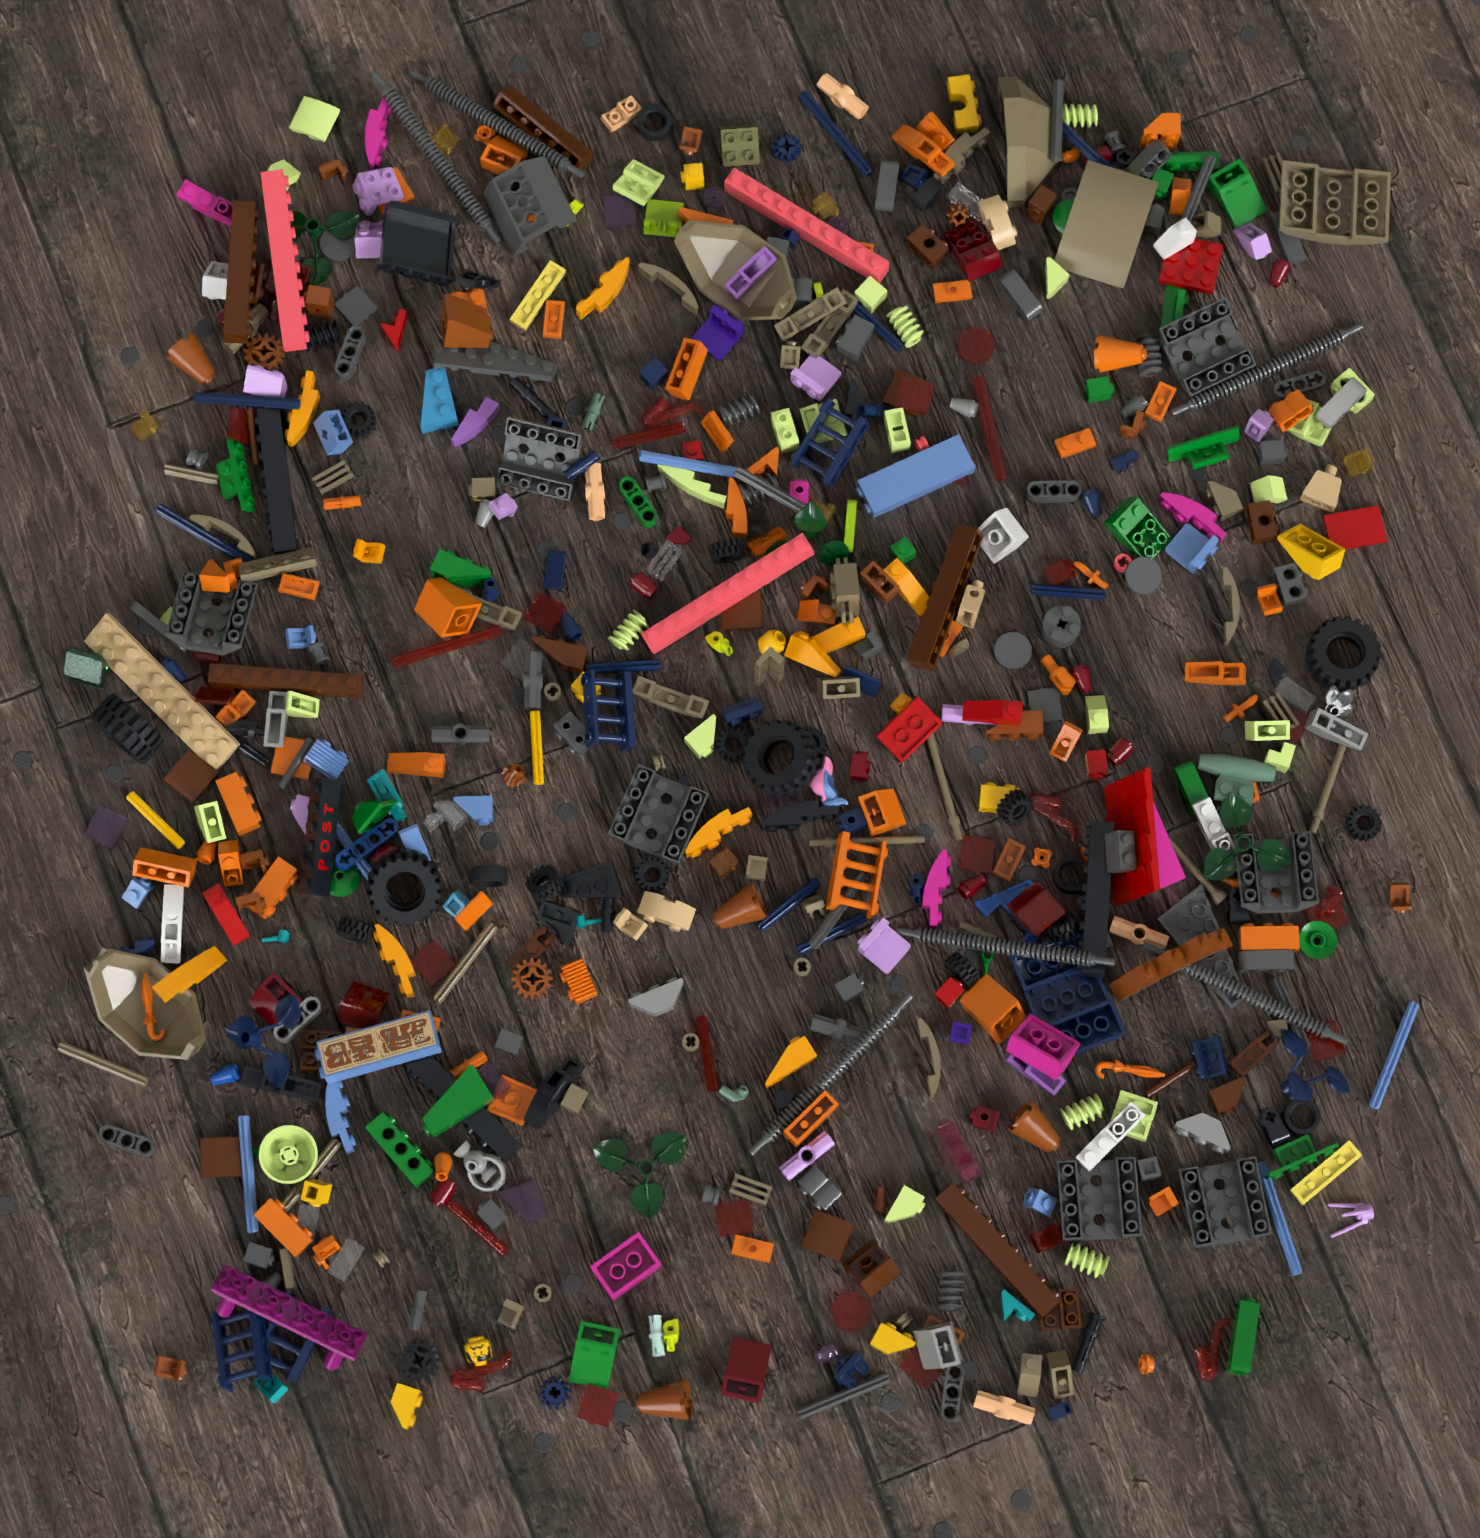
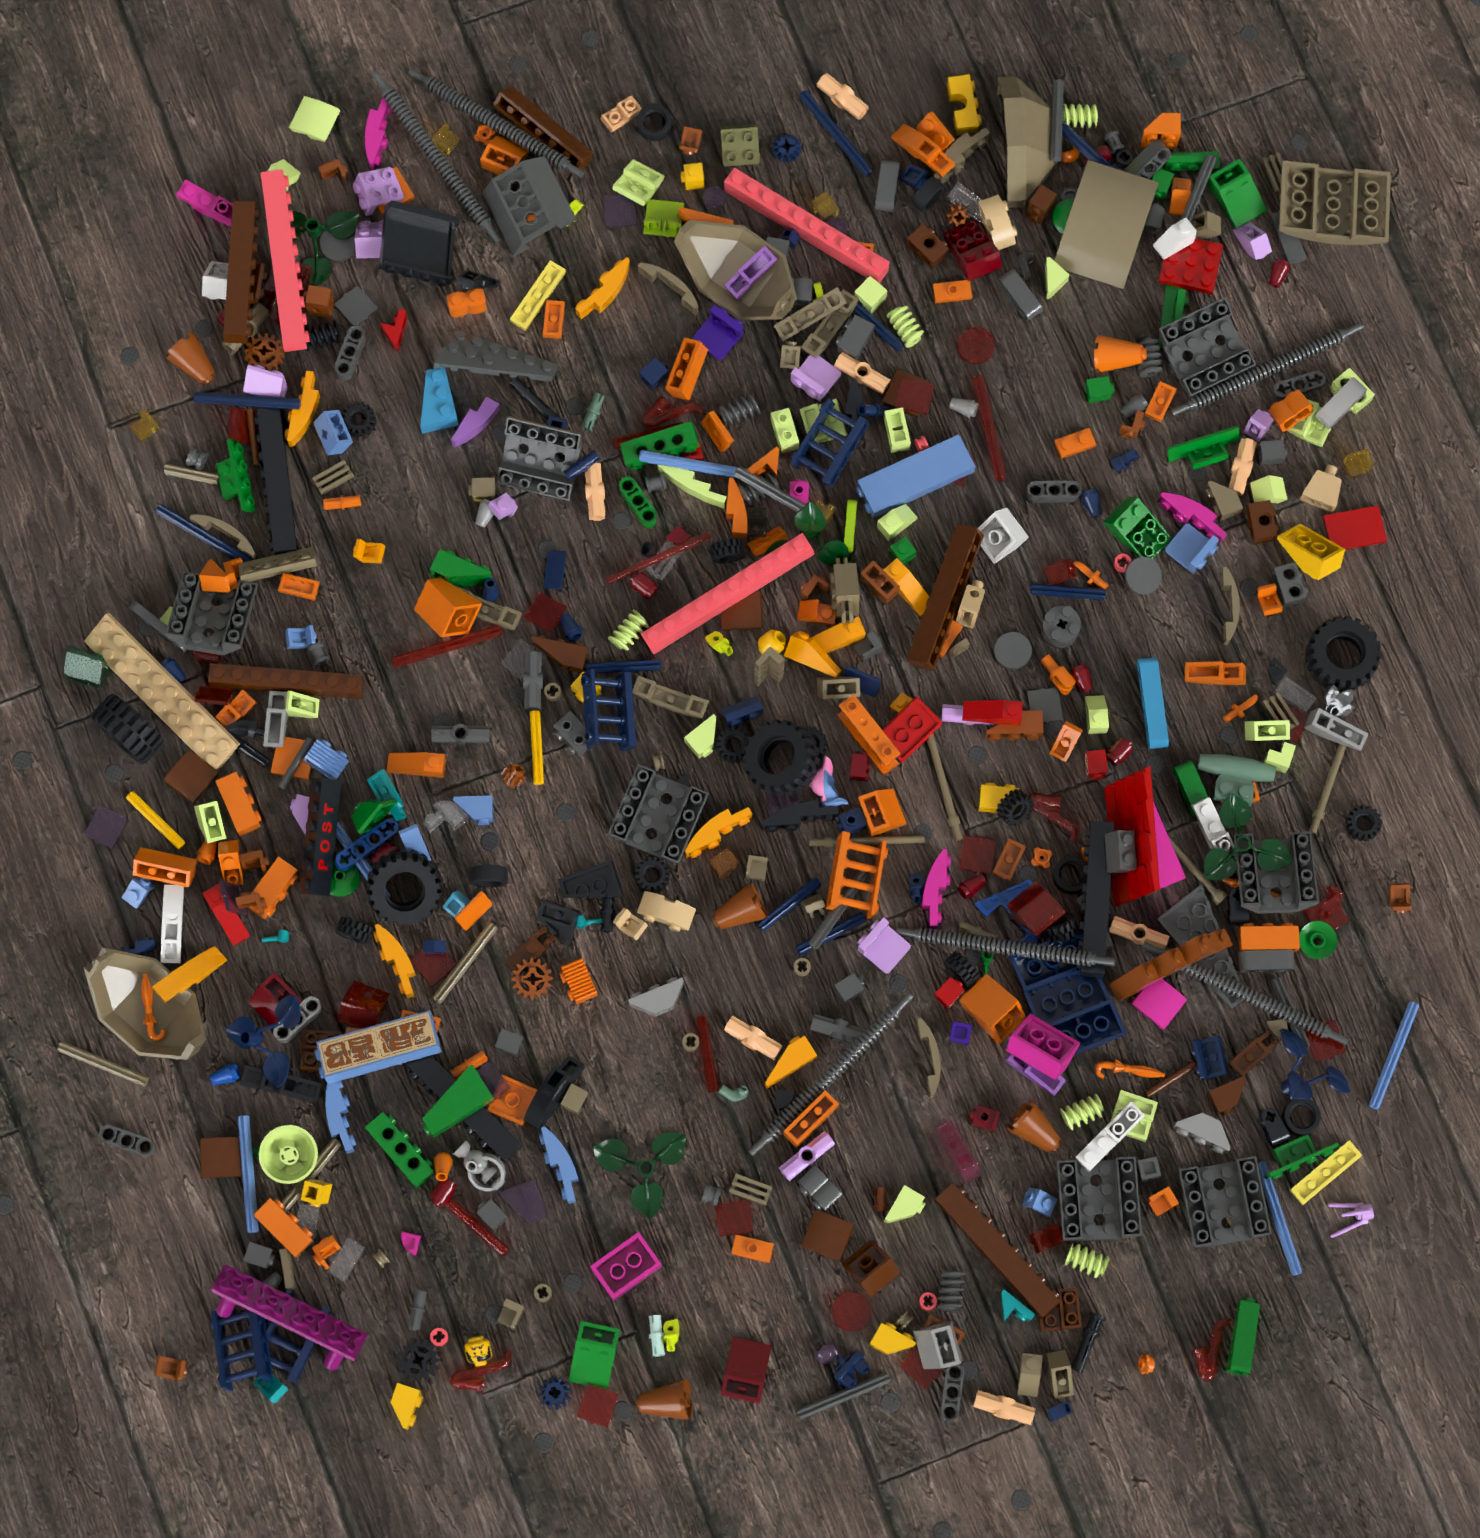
(229, 893): none -> piece
(410, 1242): none -> dark pink tile
(434, 947): none -> dark blue piece
(435, 1332): none -> coral bush
(464, 324): dark orange slope -> none
(547, 890): black tyre -> none
(558, 1156): none -> medium blue slope
(667, 436): none -> green brick
(691, 542): none -> clear red bar
(753, 1037): none -> light nougat piece
(868, 734): none -> orange fence
(872, 379): none -> light nougat piece
(896, 521): none -> yellowish green slope
(934, 1301): none -> coral bush
(1152, 702): none -> dark azure beam
(1159, 1003): none -> dark pink slope
(1242, 466): none -> light nougat piece

